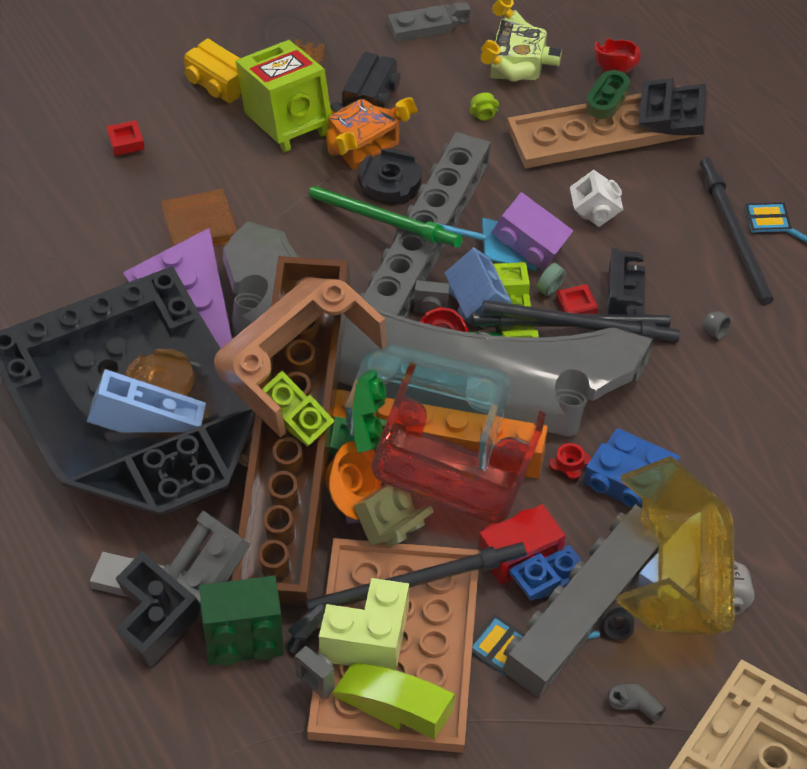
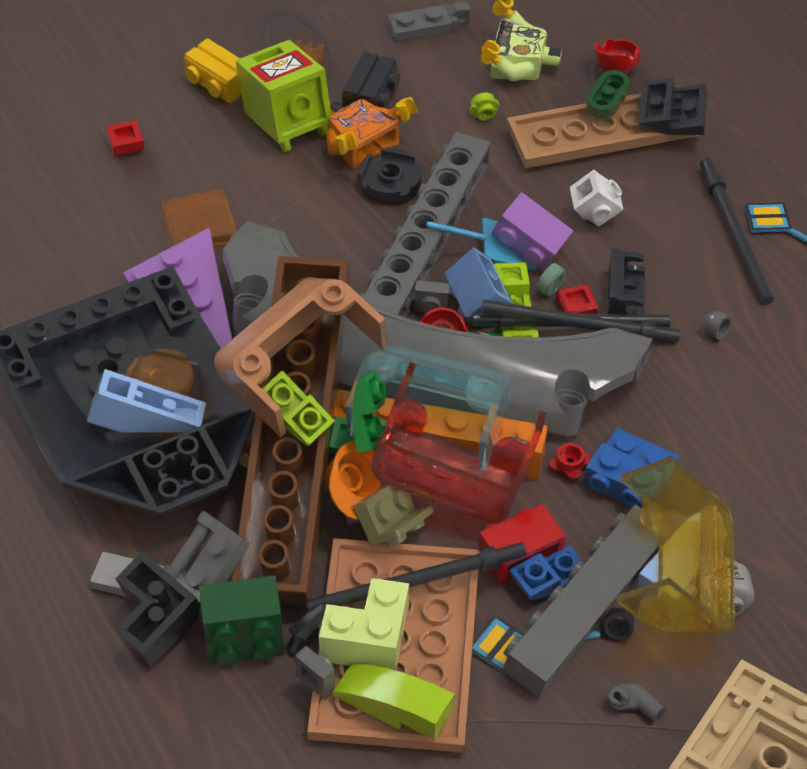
(429, 231): green bar -> none

